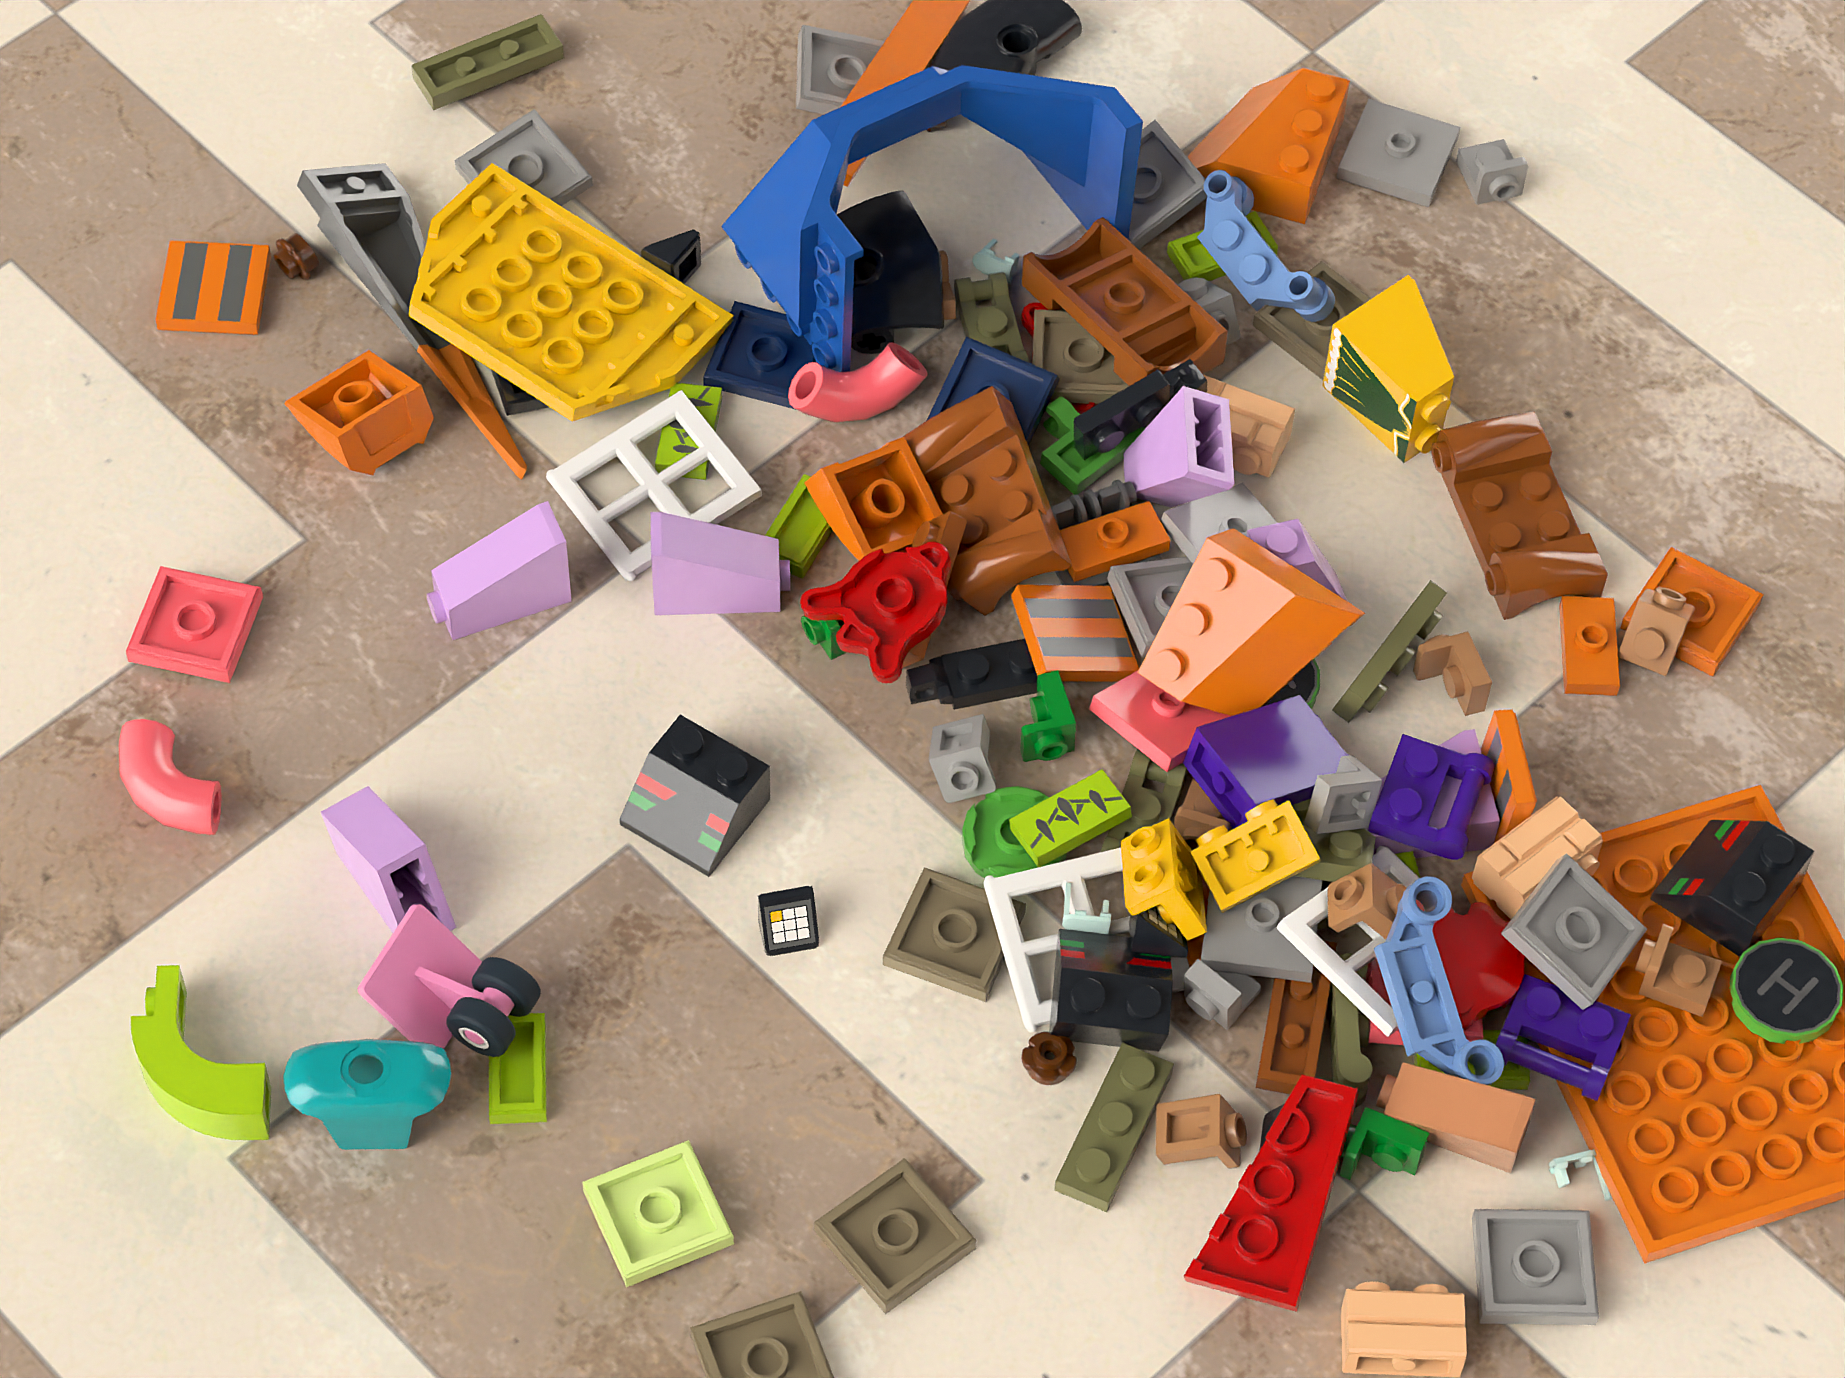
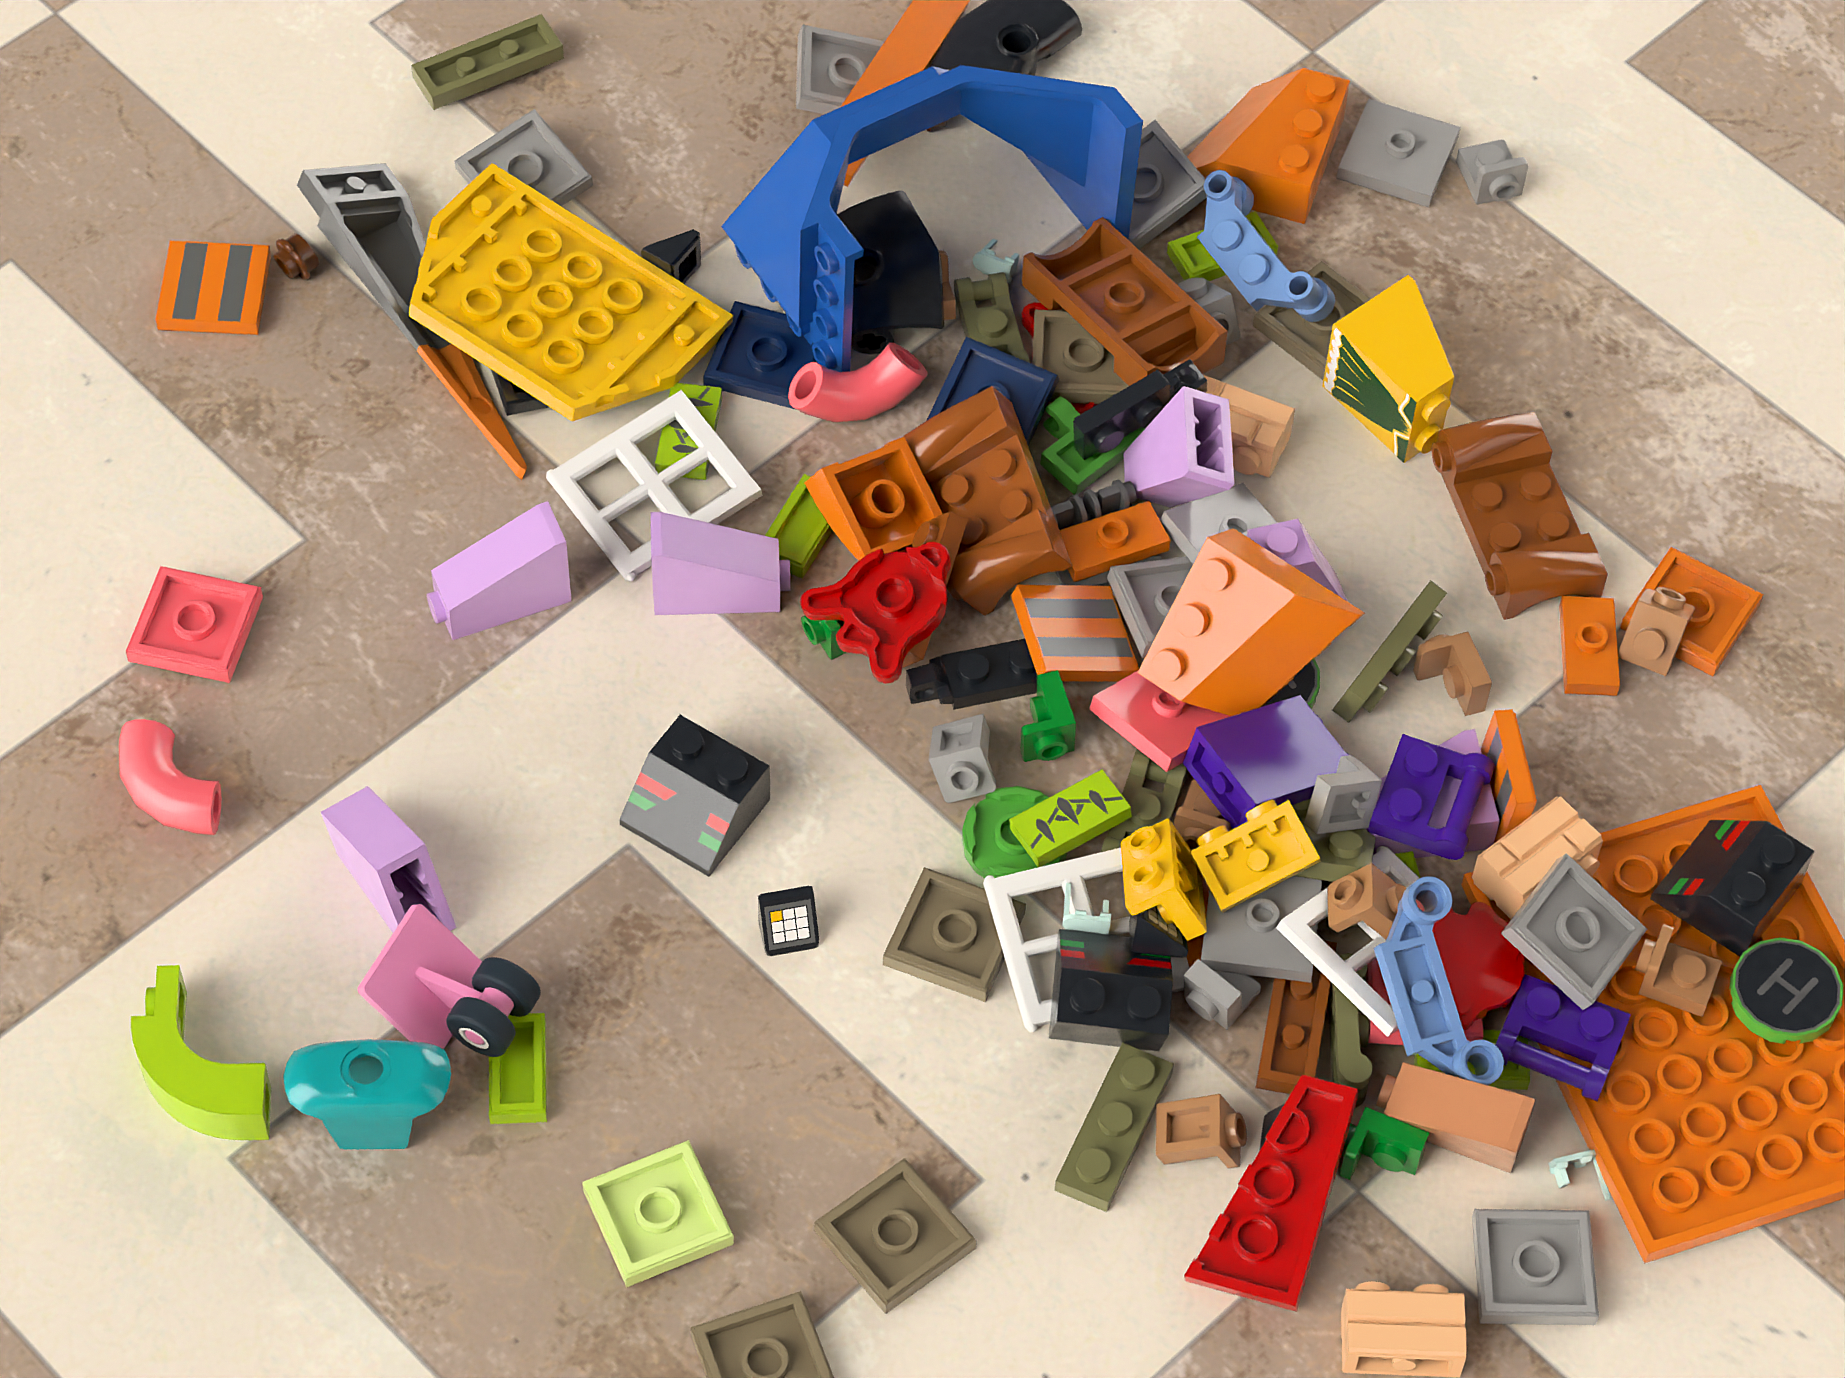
(364, 413): orange slope -> none
(1044, 1070): reddish brown plate -> none

